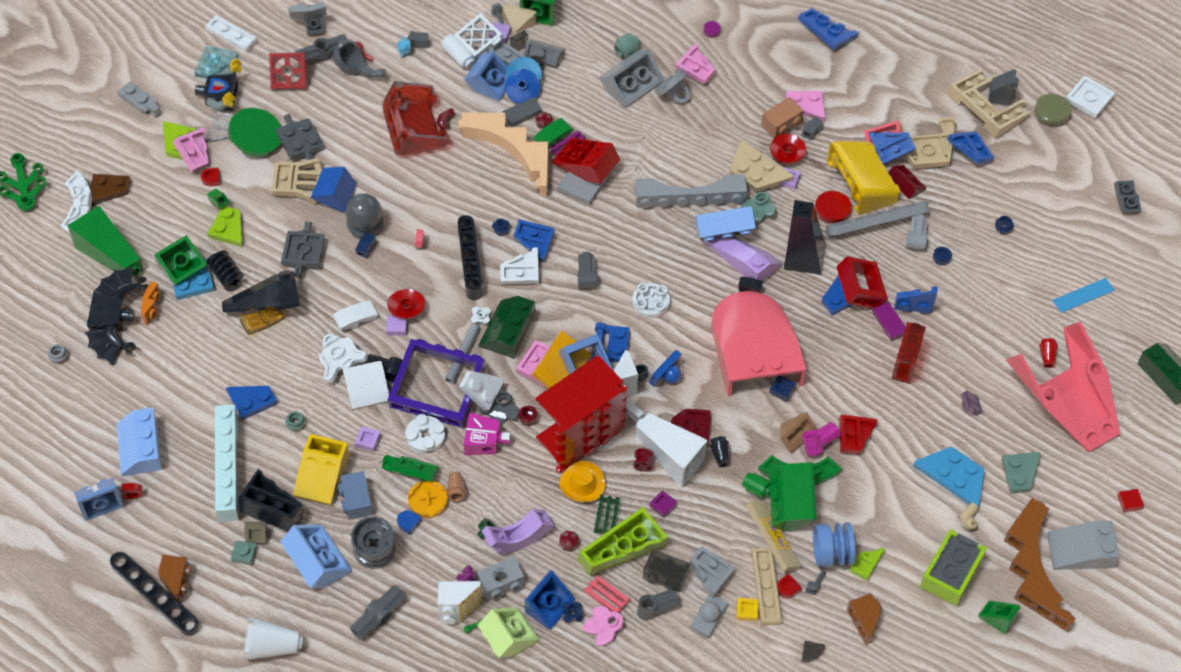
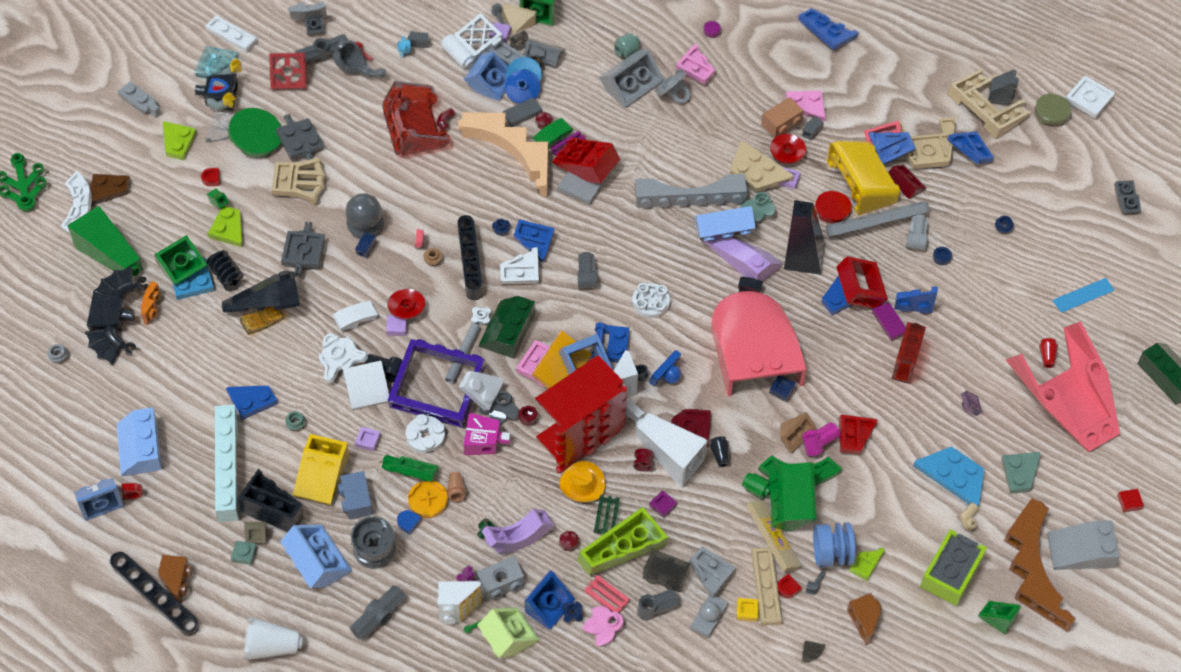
(193, 149): bright pink wing -> none
(334, 188): blue slope -> none
(432, 261): none -> medium nougat plate

